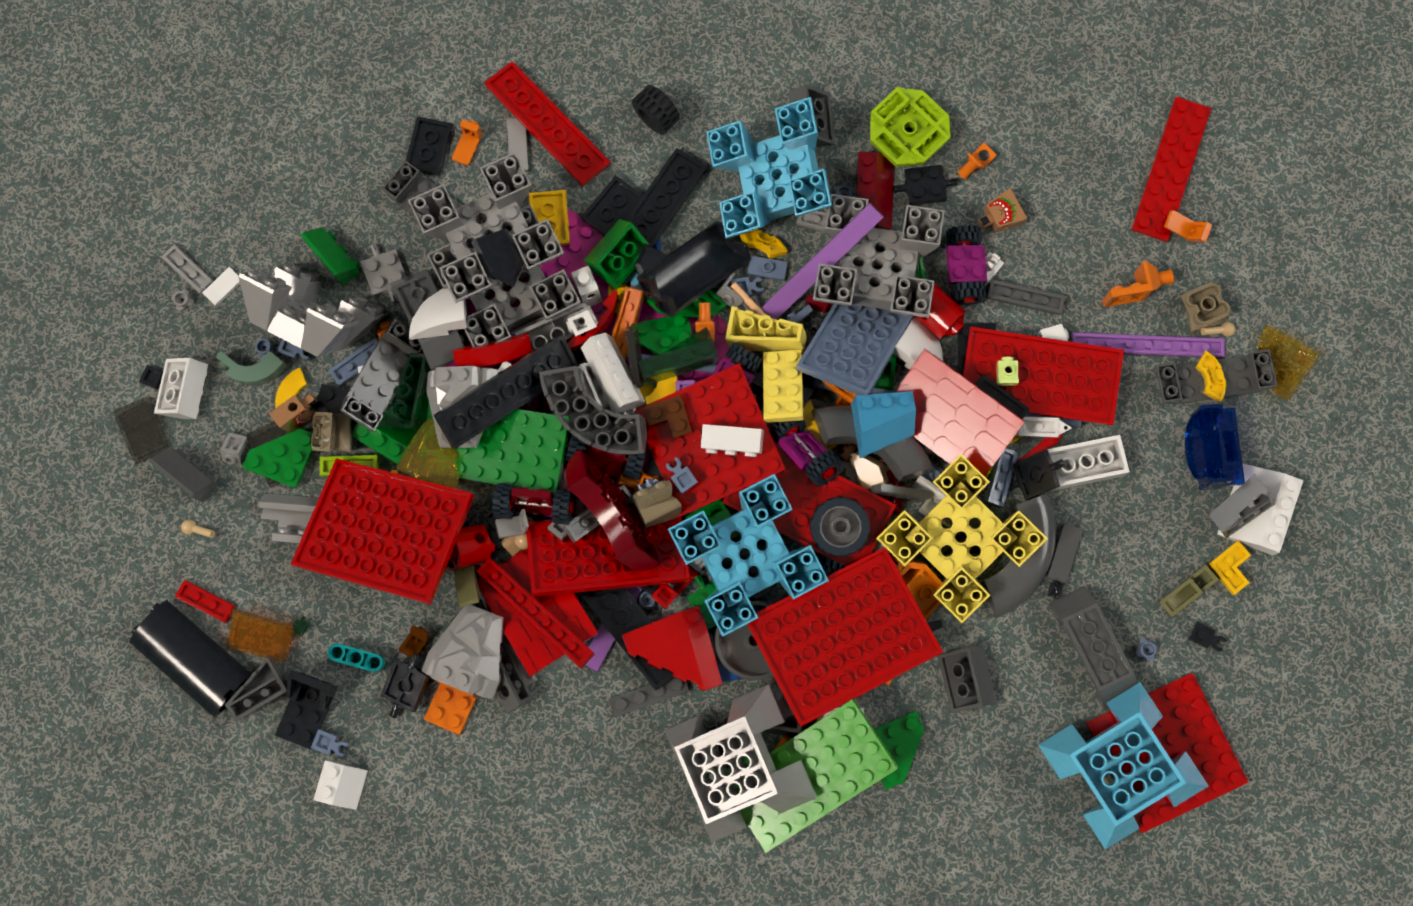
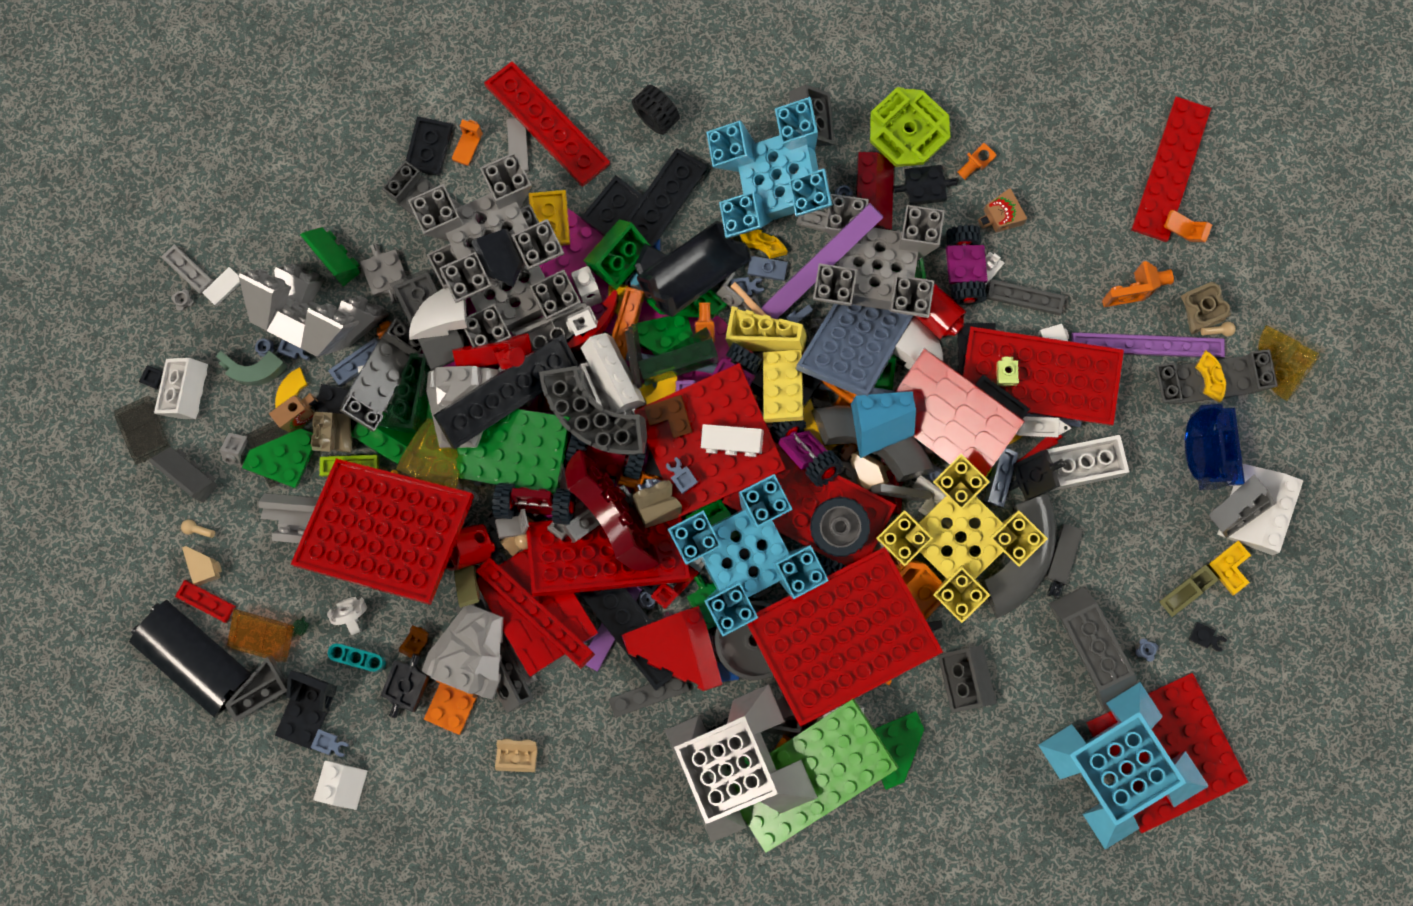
(201, 567): none -> tan slope
(348, 612): none -> white tile
(509, 356): none -> red piece
(516, 755): none -> tan bracket
(817, 305): dark red bracket -> none

